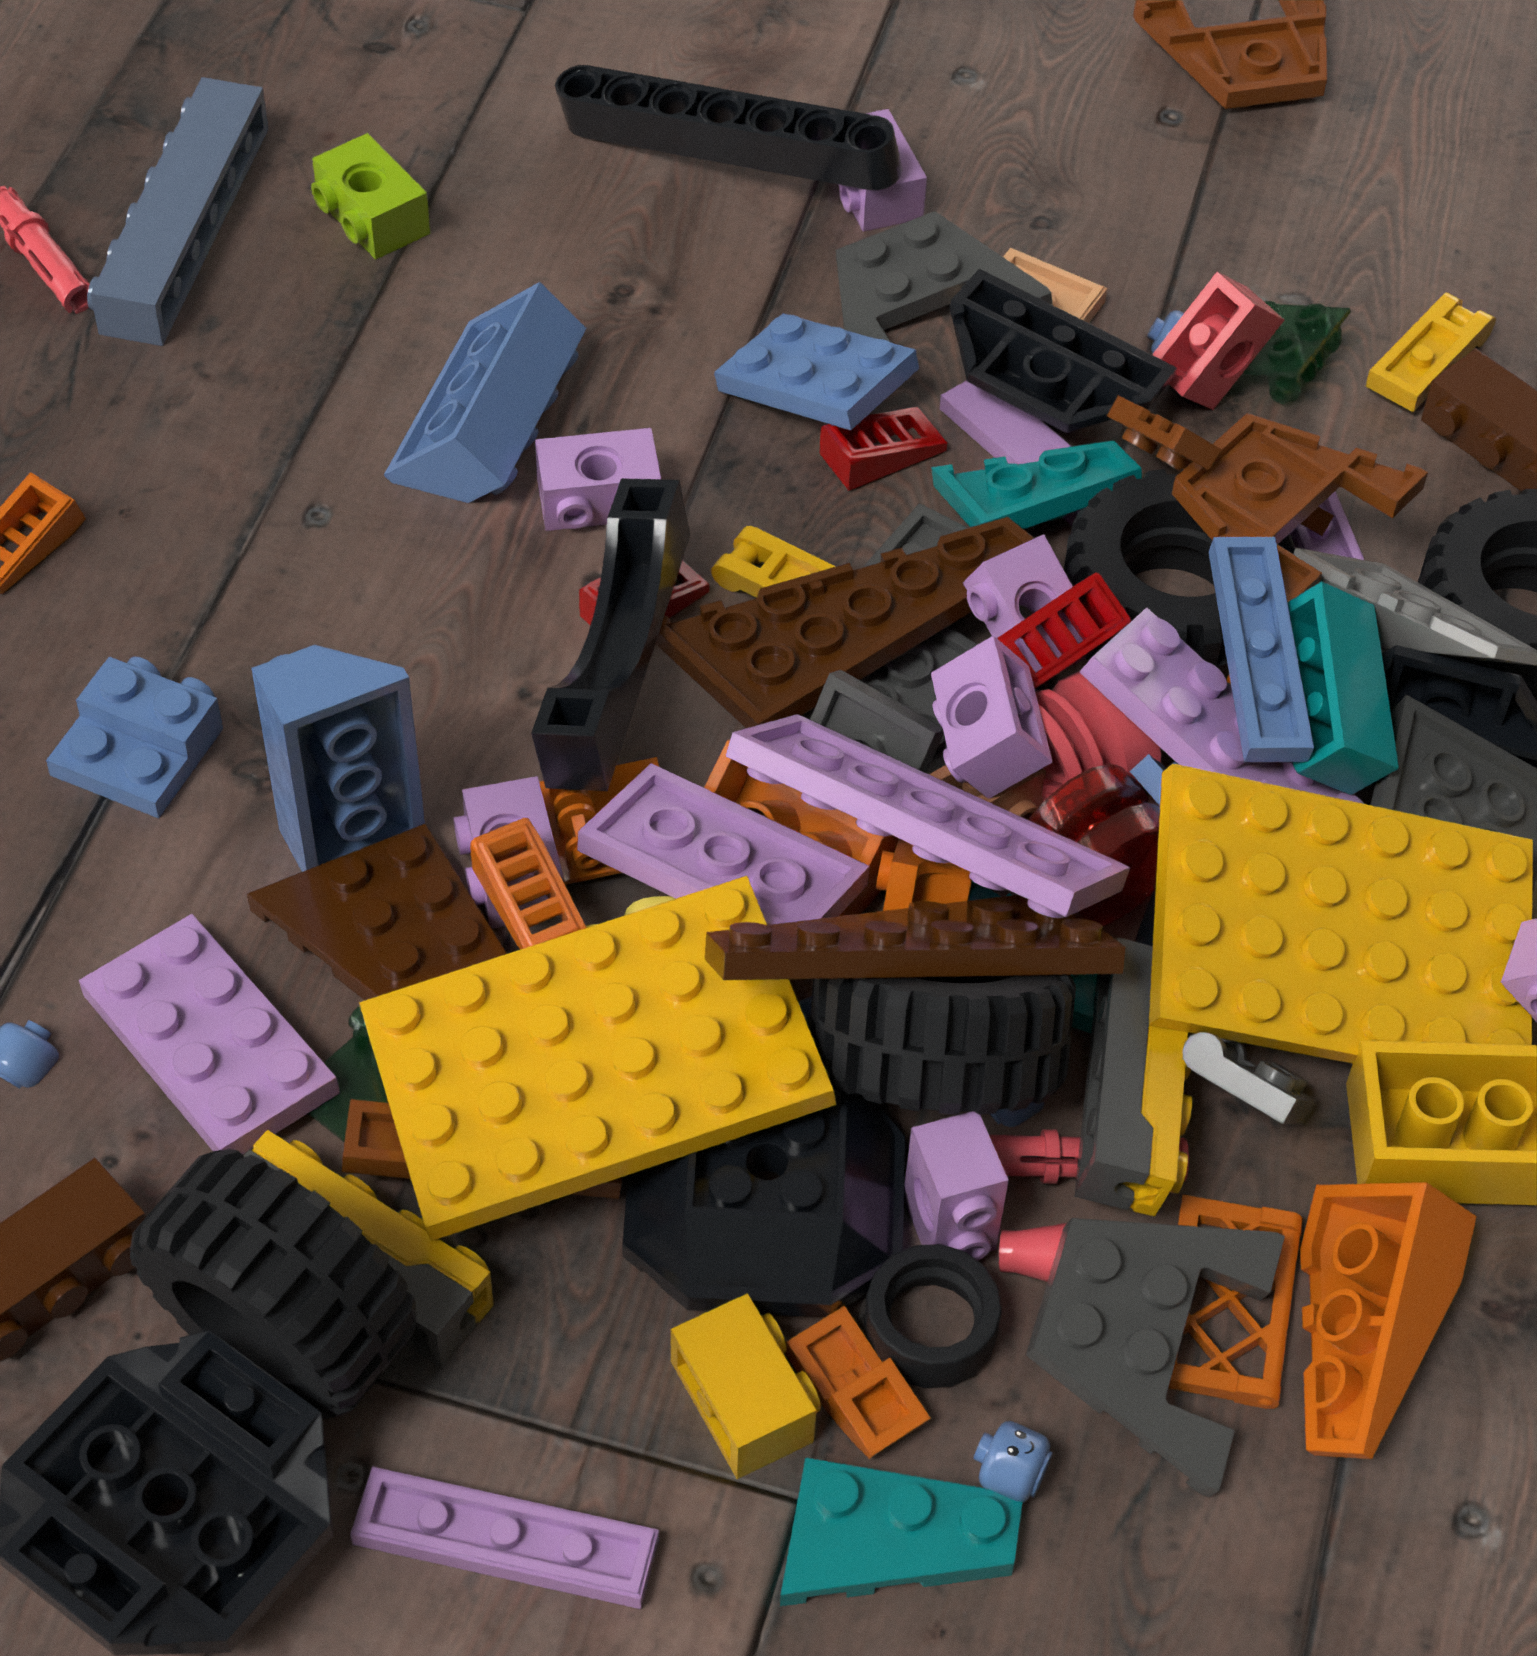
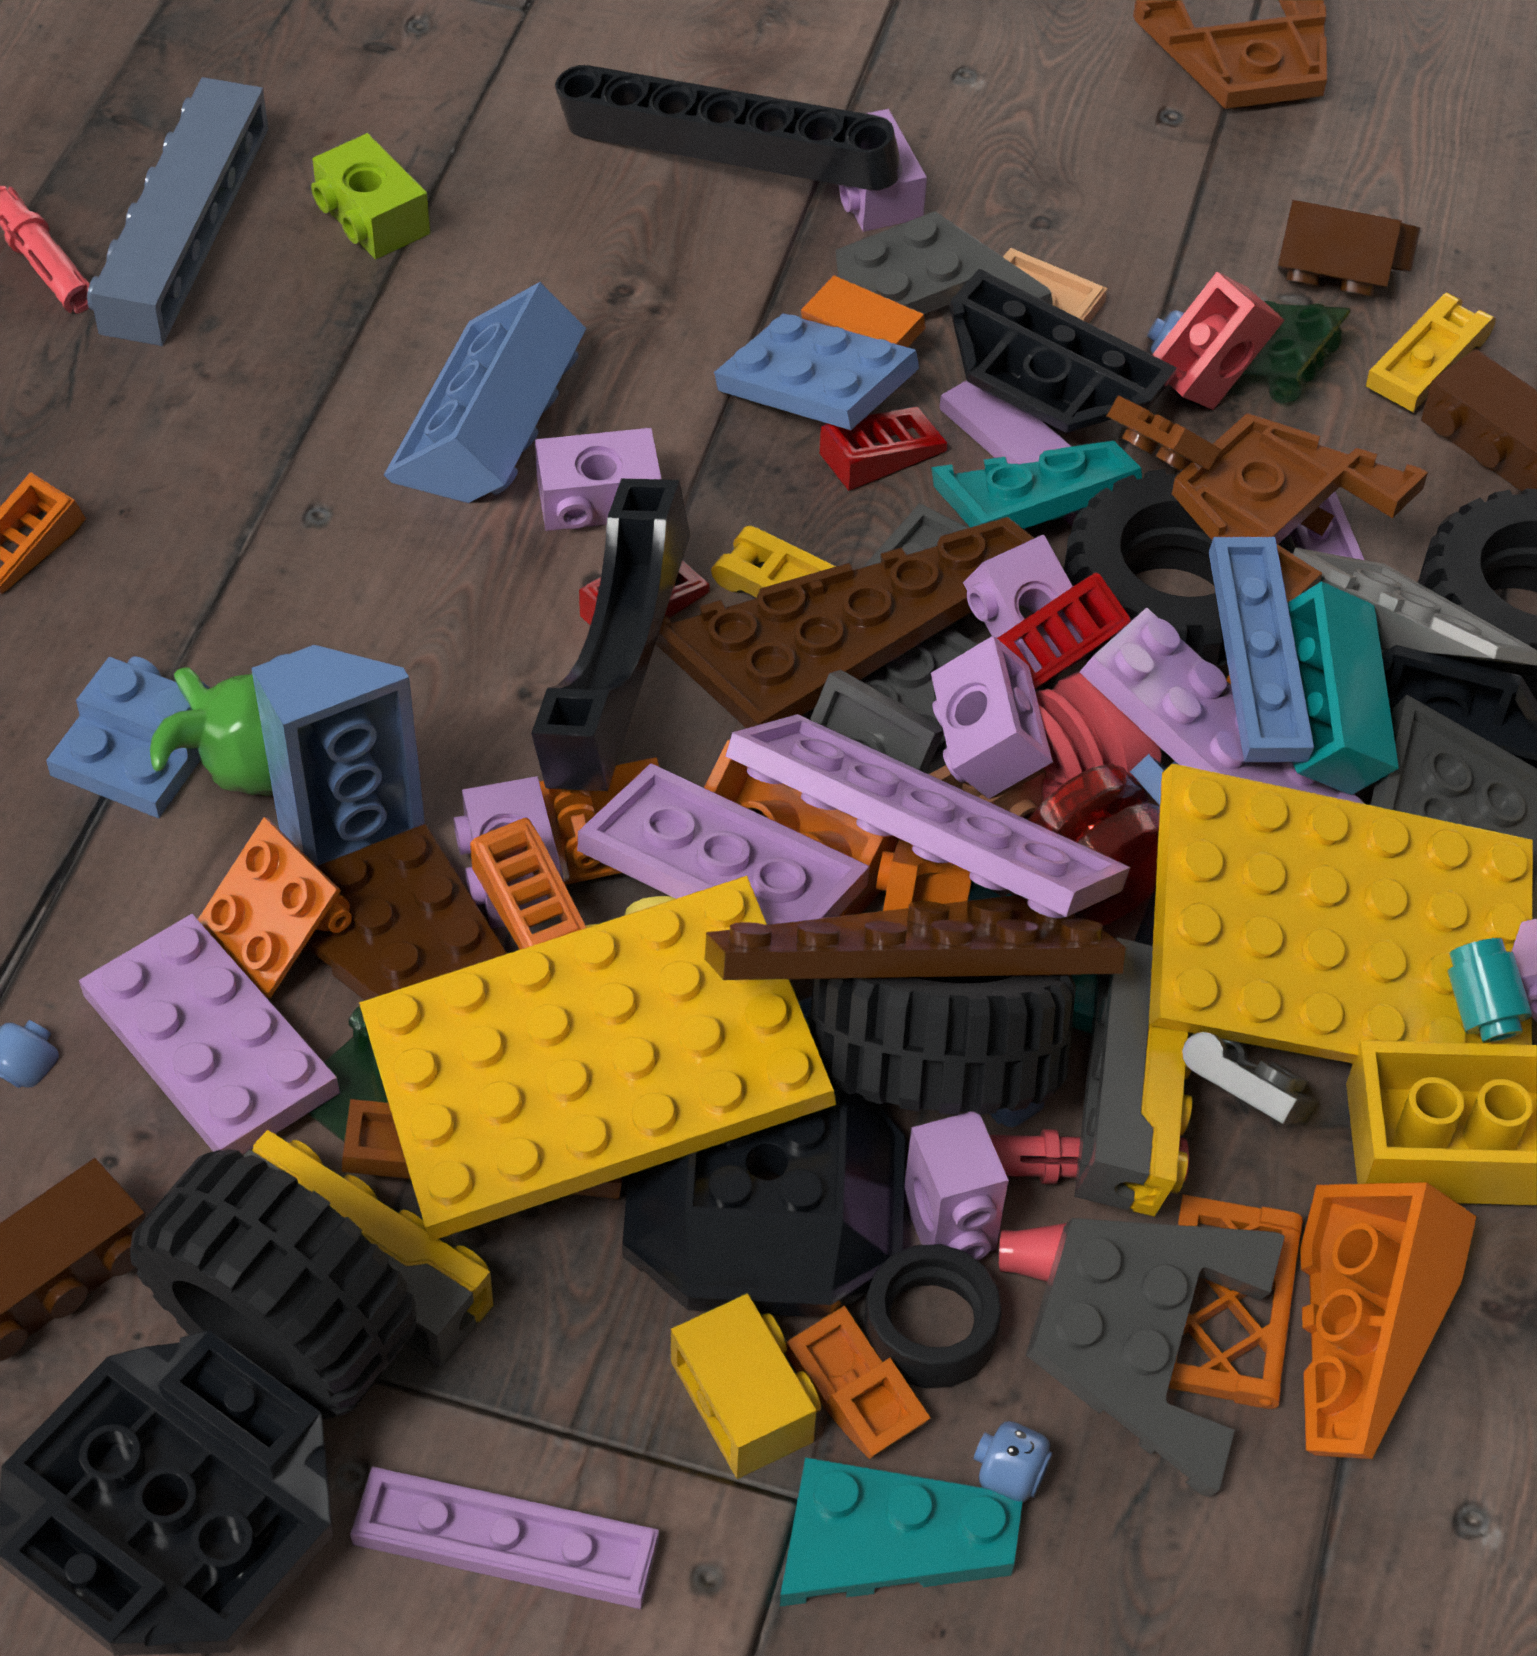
(222, 728): none -> bright green piece
(272, 907): none -> orange hinge
(864, 313): none -> orange tile
(1345, 247): none -> reddish brown hinge
(1488, 990): none -> teal brick

